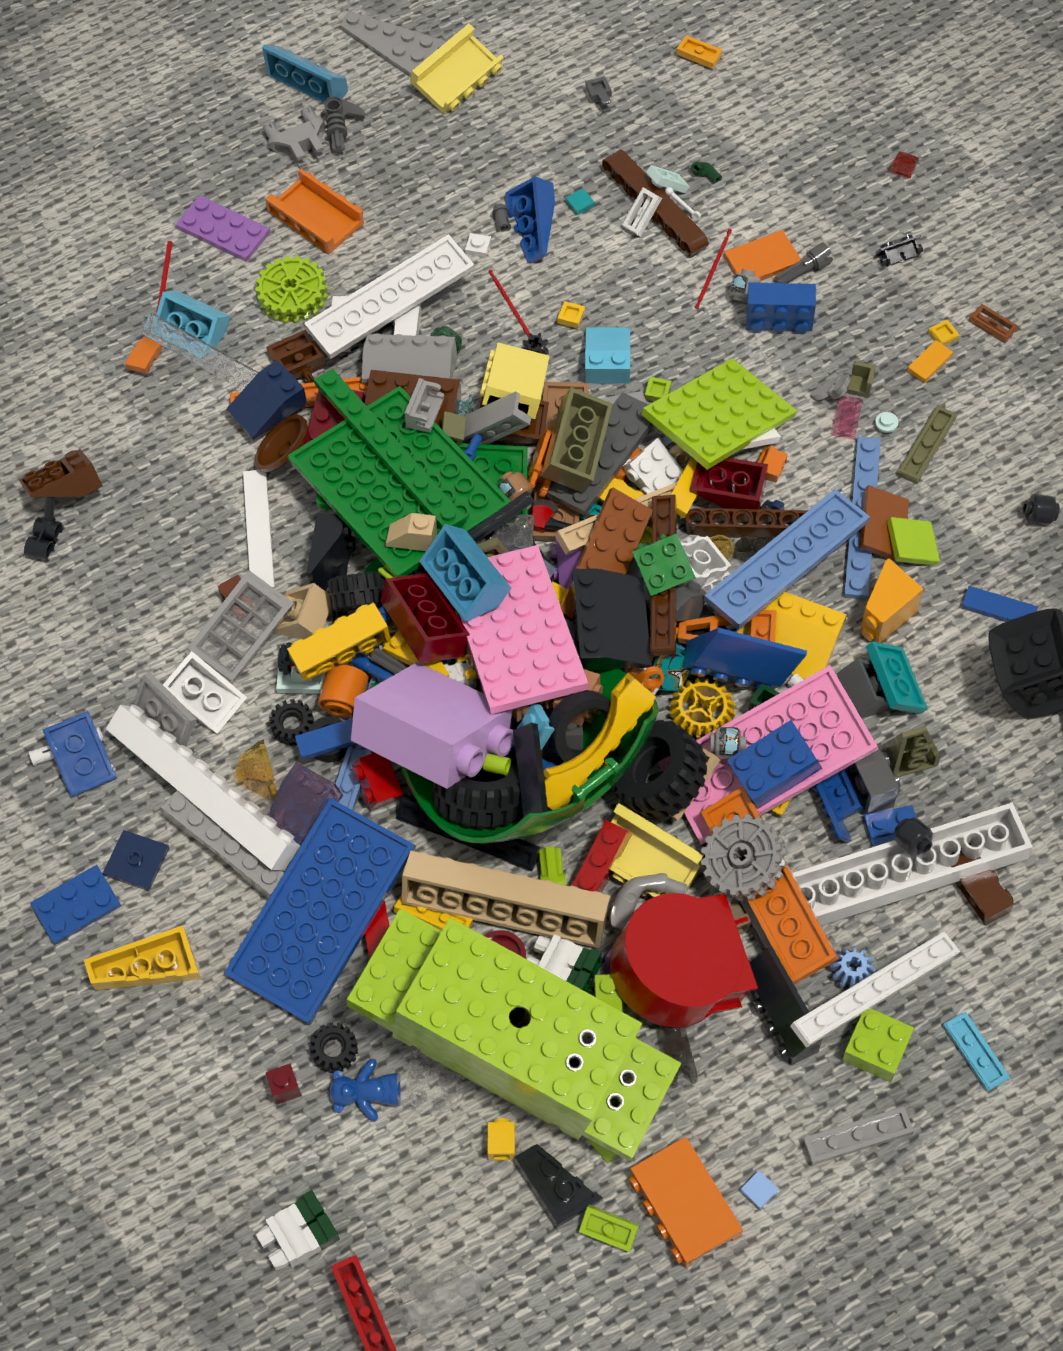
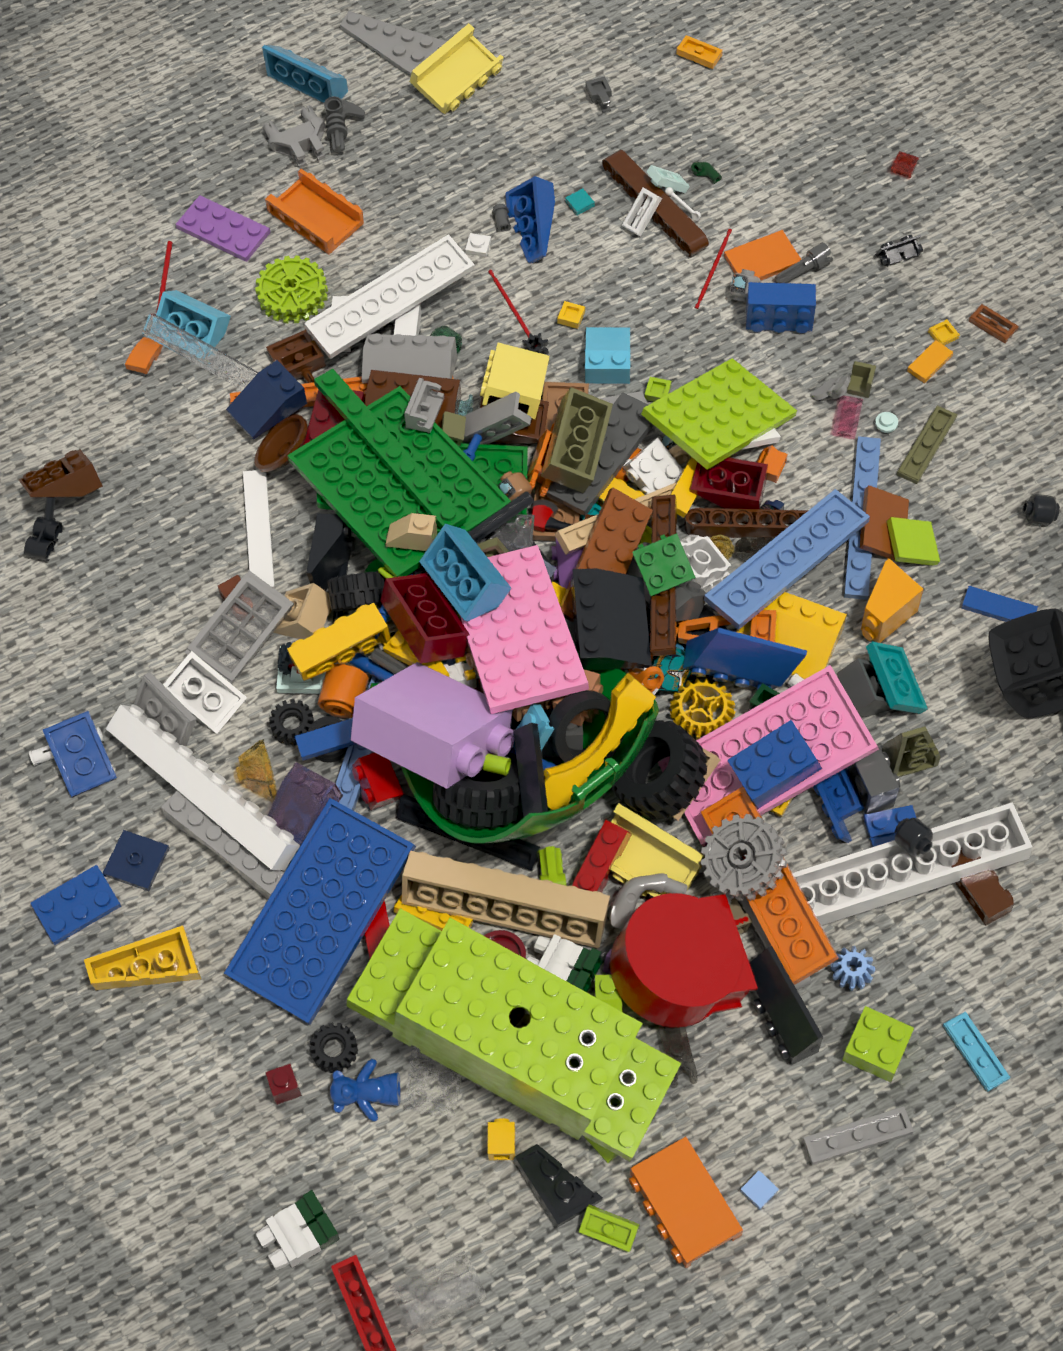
(727, 742): head -> none
(874, 989): white tile -> none

